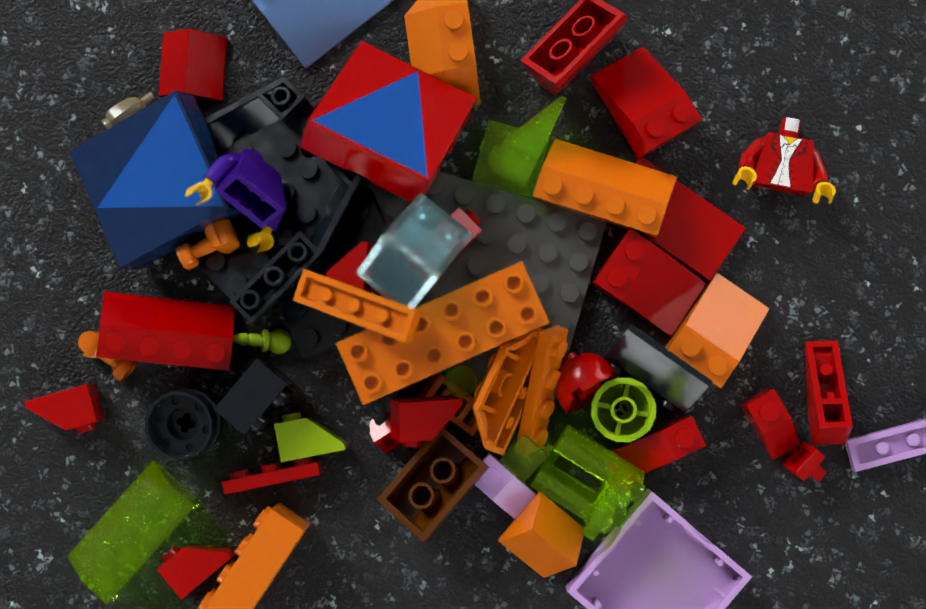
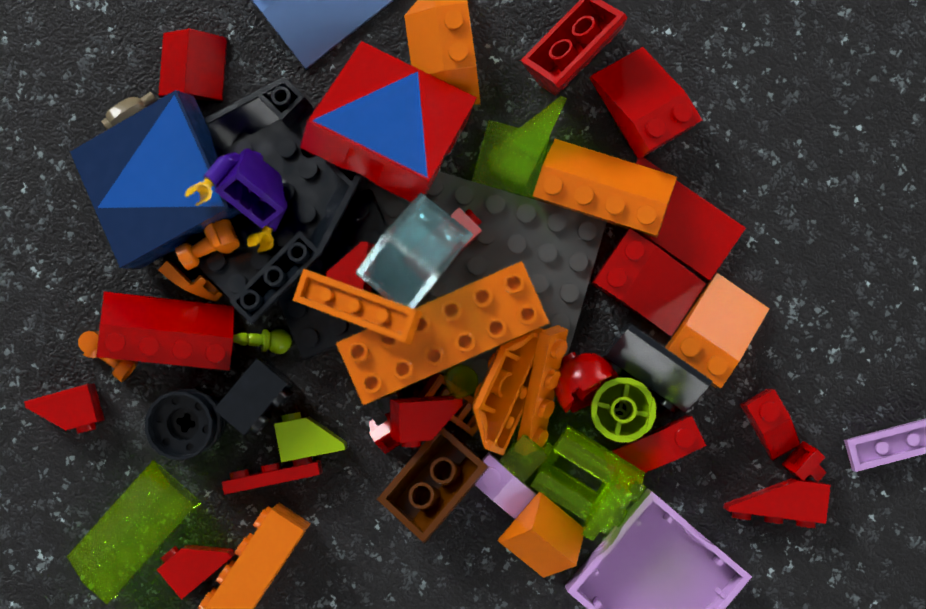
(200, 286): none -> orange slope
(785, 164): red torso -> none
(789, 499): none -> red slope
(826, 394): red slope -> none

